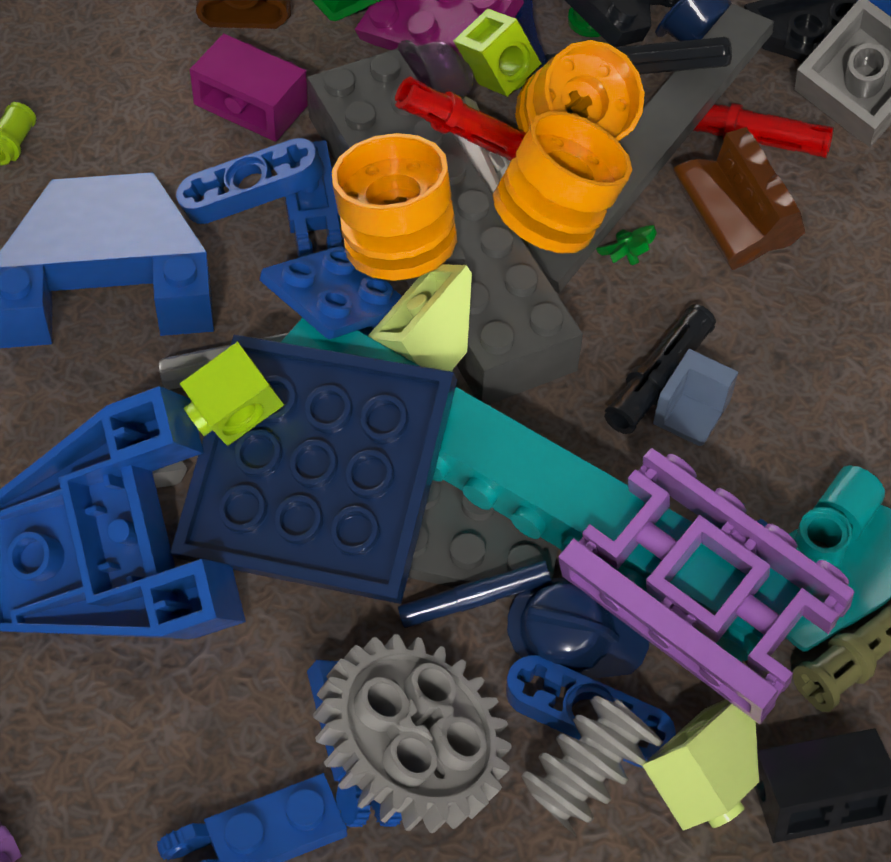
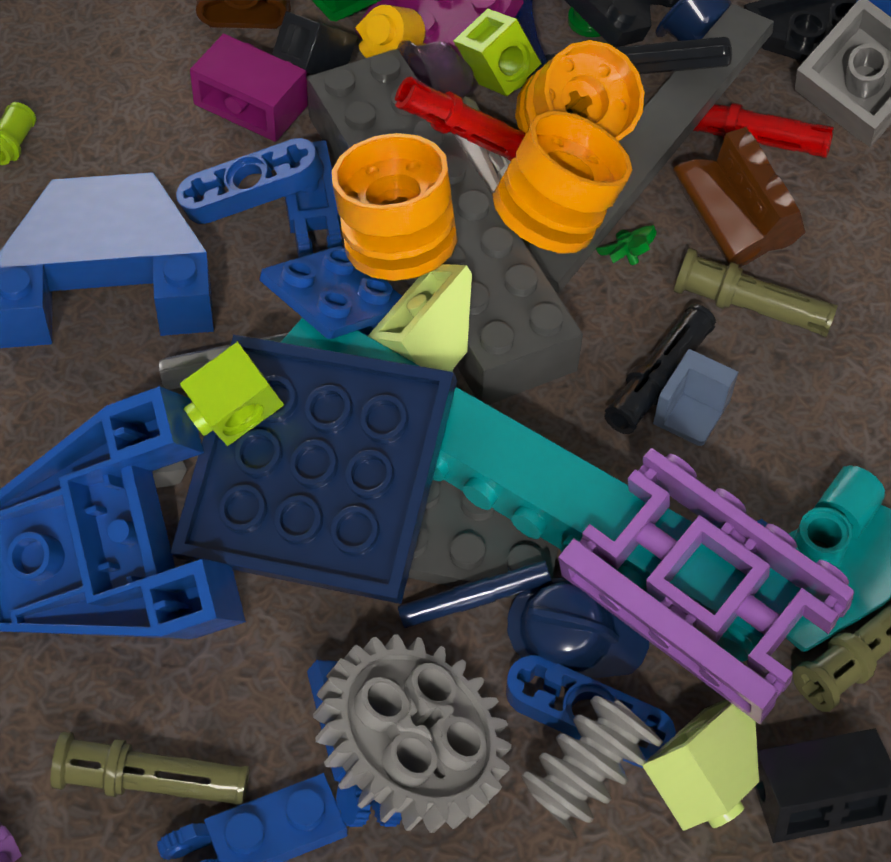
(114, 776): none -> olive pin
(313, 44): none -> black brick
(387, 26): none -> yellow plate
(730, 286): none -> olive pin

